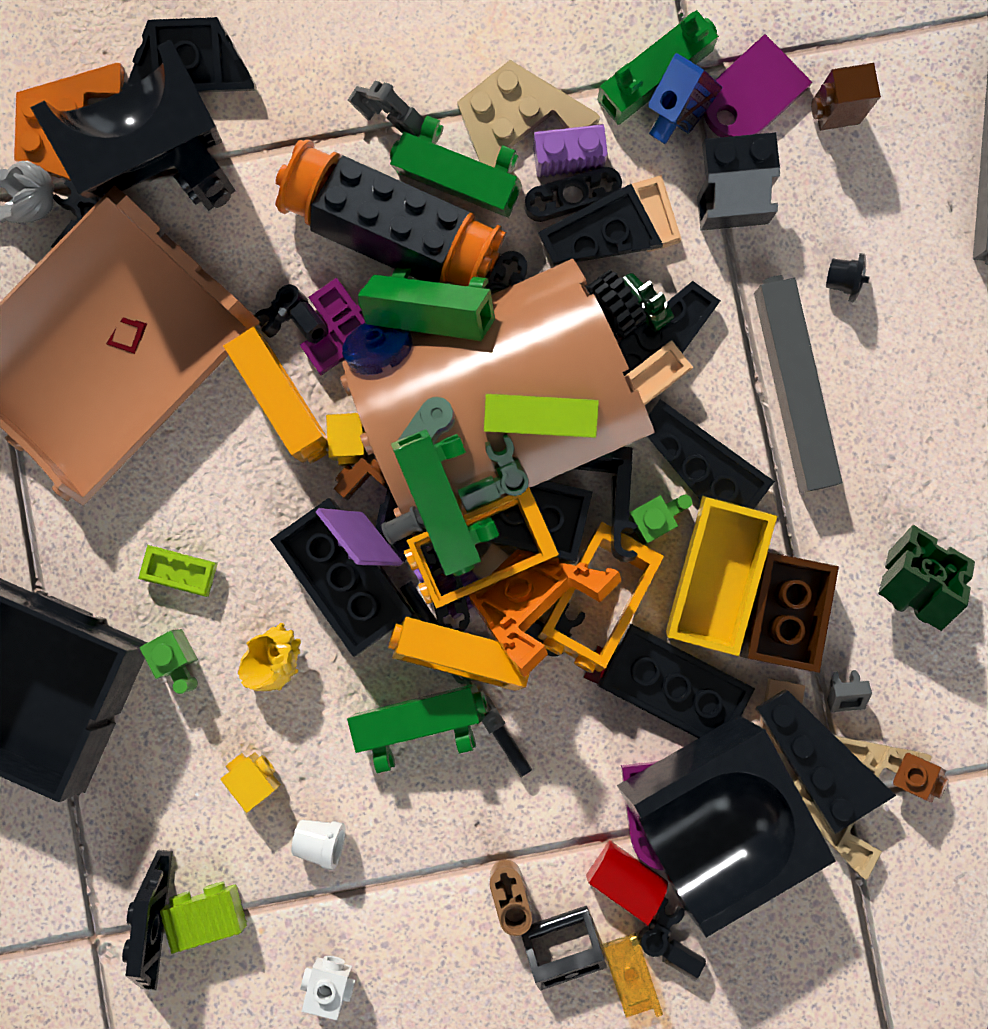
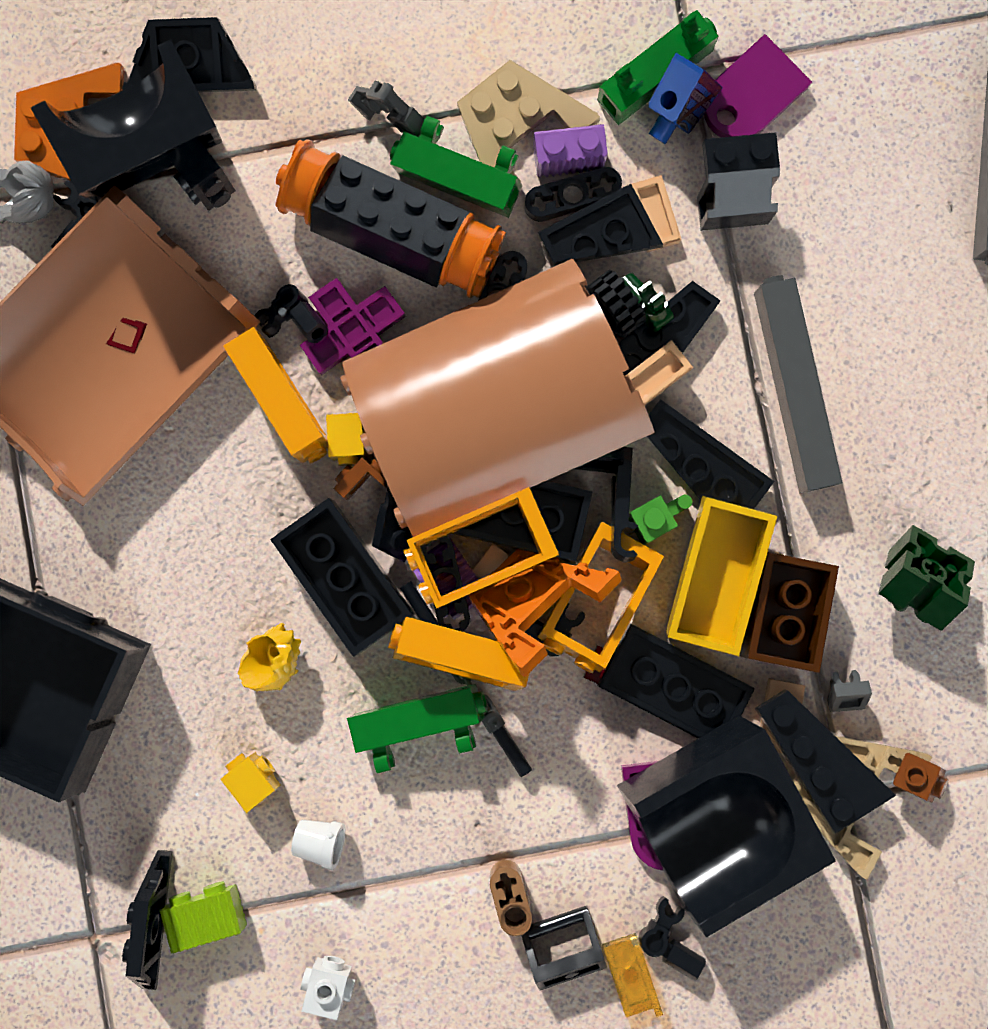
(170, 656): bright green brick -> none
(177, 570): lime plate -> none
(359, 537): medium lavender piece -> none
(375, 347): clear blue plate -> none
(403, 526): dark grey axle -> none
(428, 305): green brick -> none
(435, 416): sand green leg -> none
(436, 502): green brick -> none
(510, 479): dark green bar -> none
(541, 415): lime tile -> none
(628, 882): red brick -> none
(846, 96): reddish brown brick -> none
(848, 276): black piece -> none

